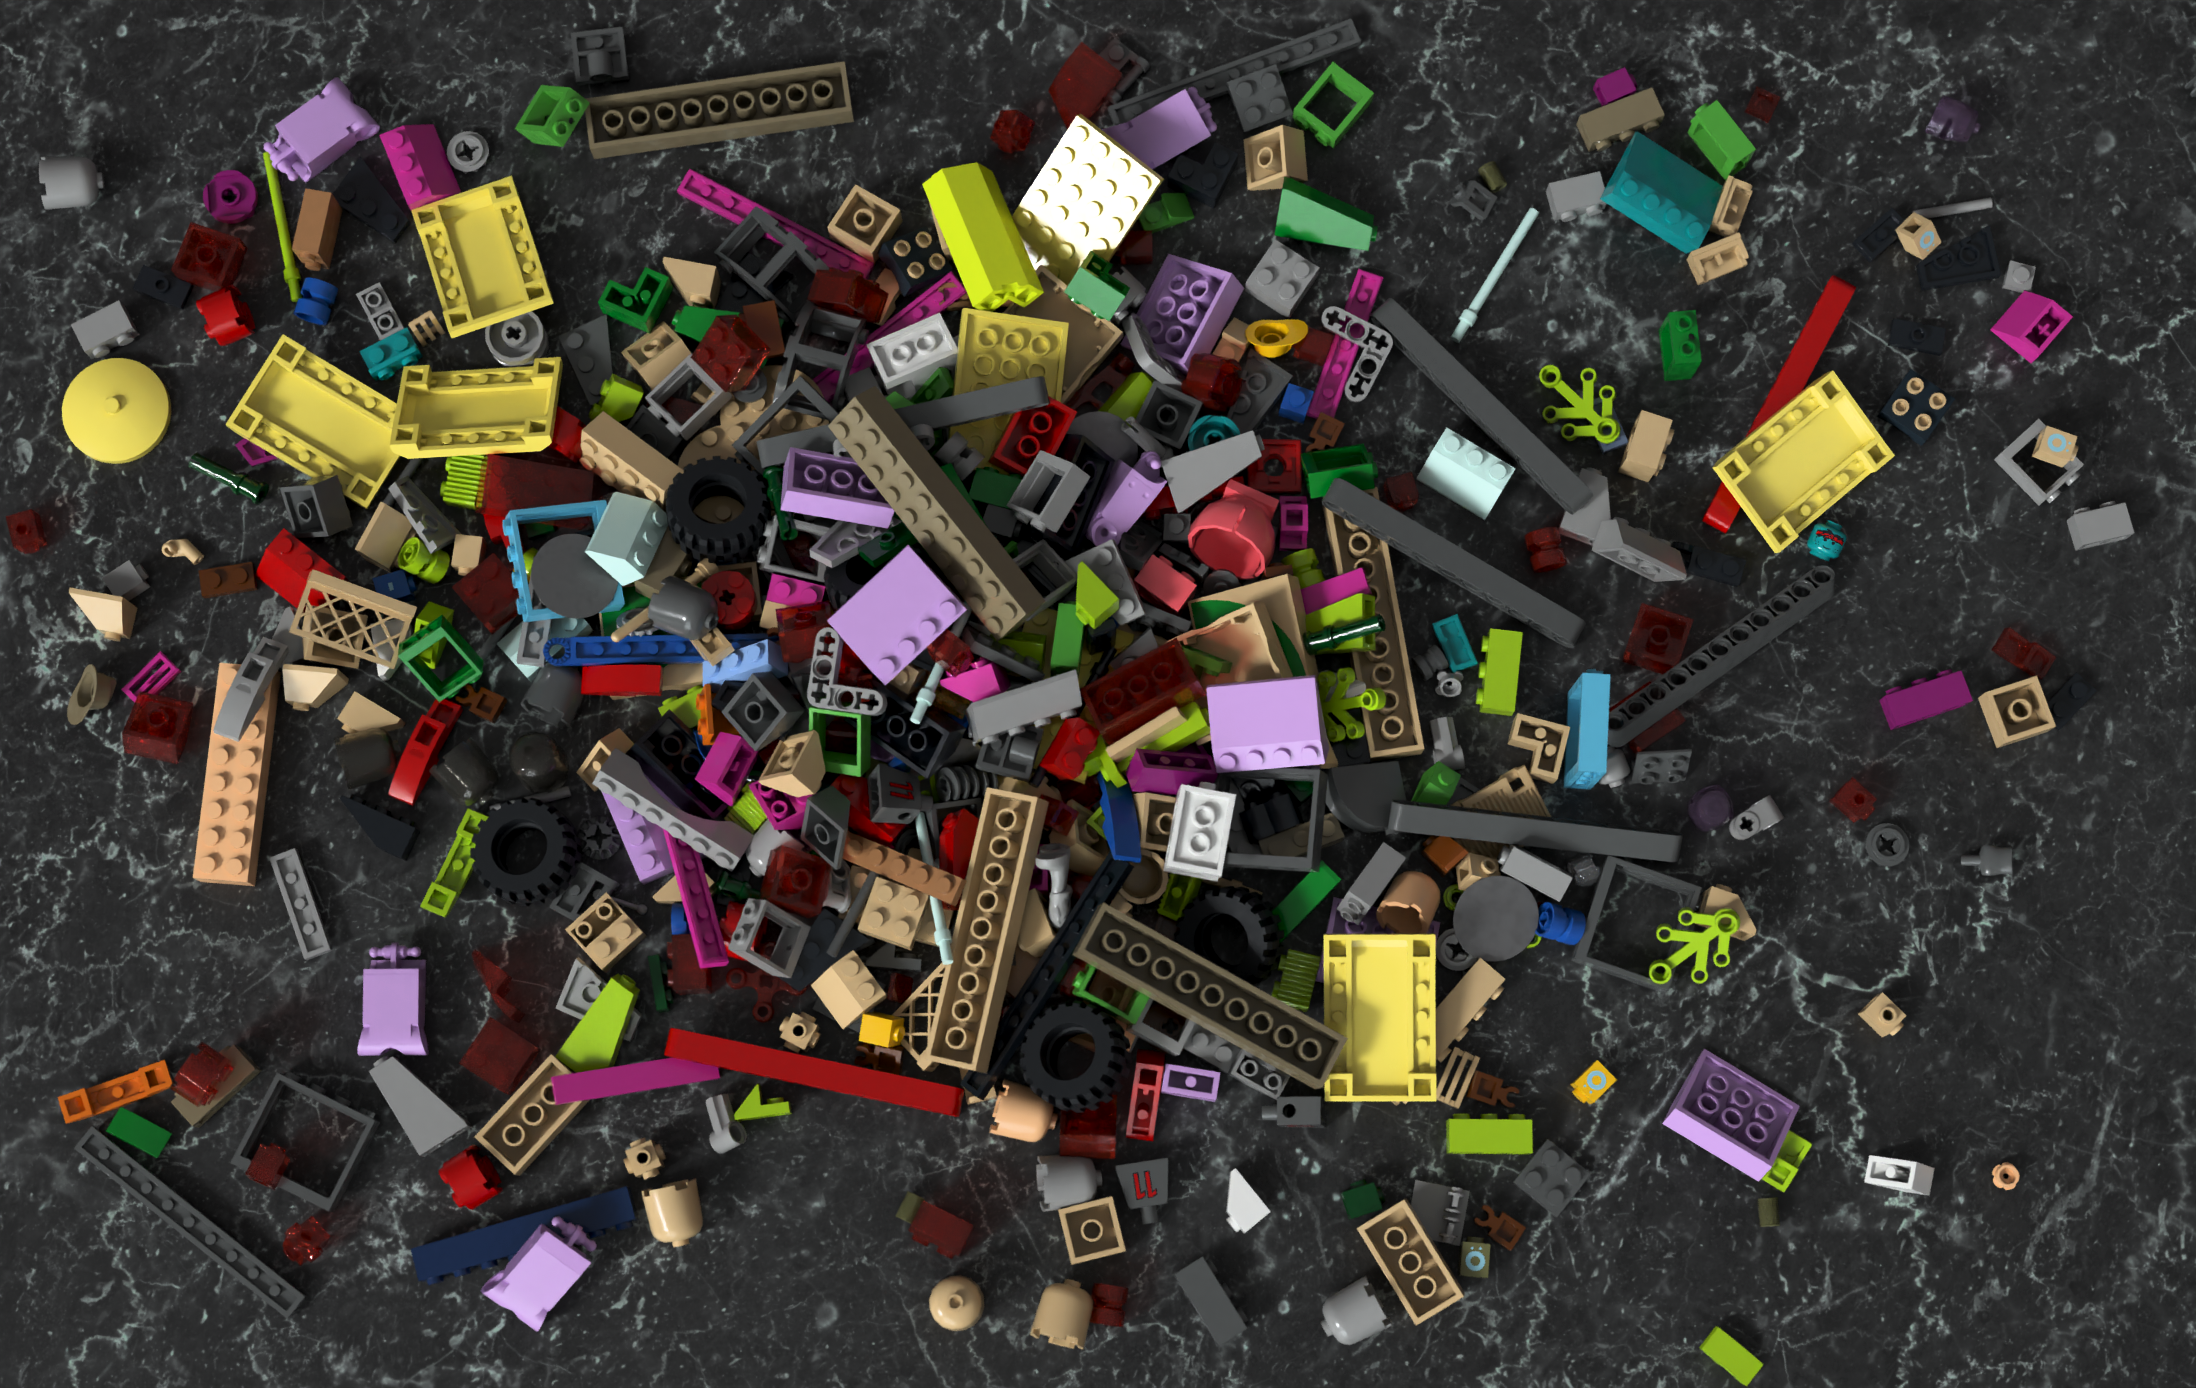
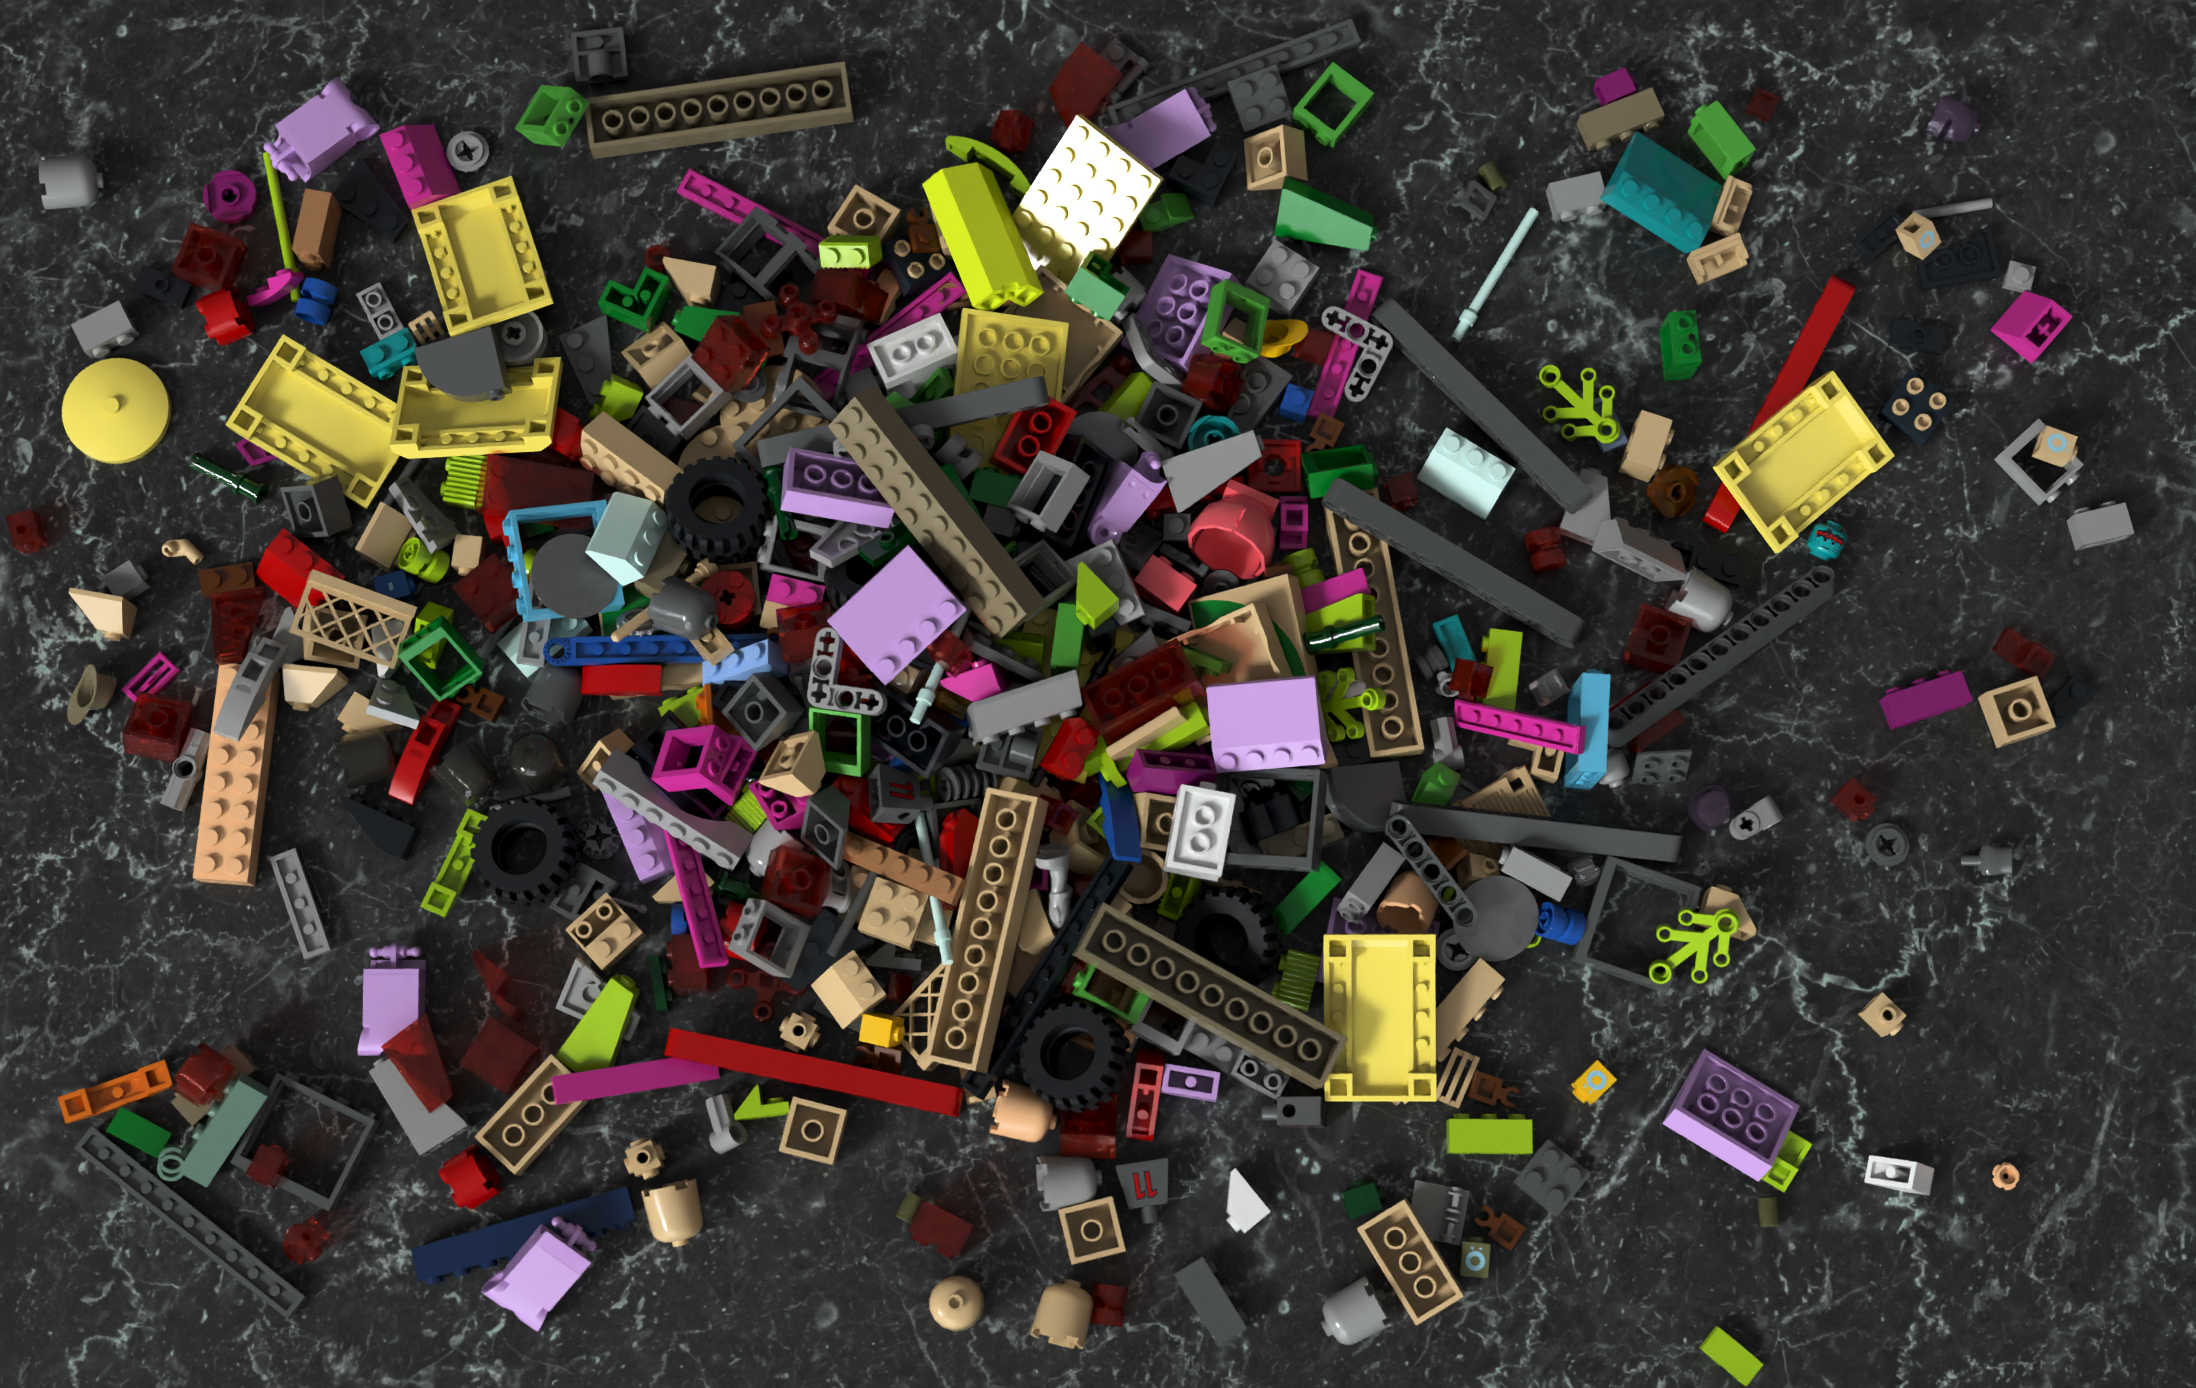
(181, 787): none -> light grey piece
(218, 1134): none -> sand green hinge
(233, 622): none -> clear red wing
(278, 288): none -> dark pink slope
(393, 704): none -> light grey wing
(419, 1062): none -> clear red wing
(467, 366): none -> dark grey brick
(653, 251): none -> clear red plate
(670, 770): none -> dark pink window
(799, 319): none -> clear red gear
(813, 1131): none -> tan brick
(850, 251): none -> lime brick
(921, 234): none -> reddish brown plate
(967, 147): none -> lime slope
(1246, 301): none -> bright green window
(1434, 884): none -> dark grey beam
(1470, 679): none -> clear red brick
(1519, 726): none -> dark pink tile
(1548, 688): none -> clear slope
(1661, 488): none -> reddish brown plate
(1702, 600): none -> light grey cylinder

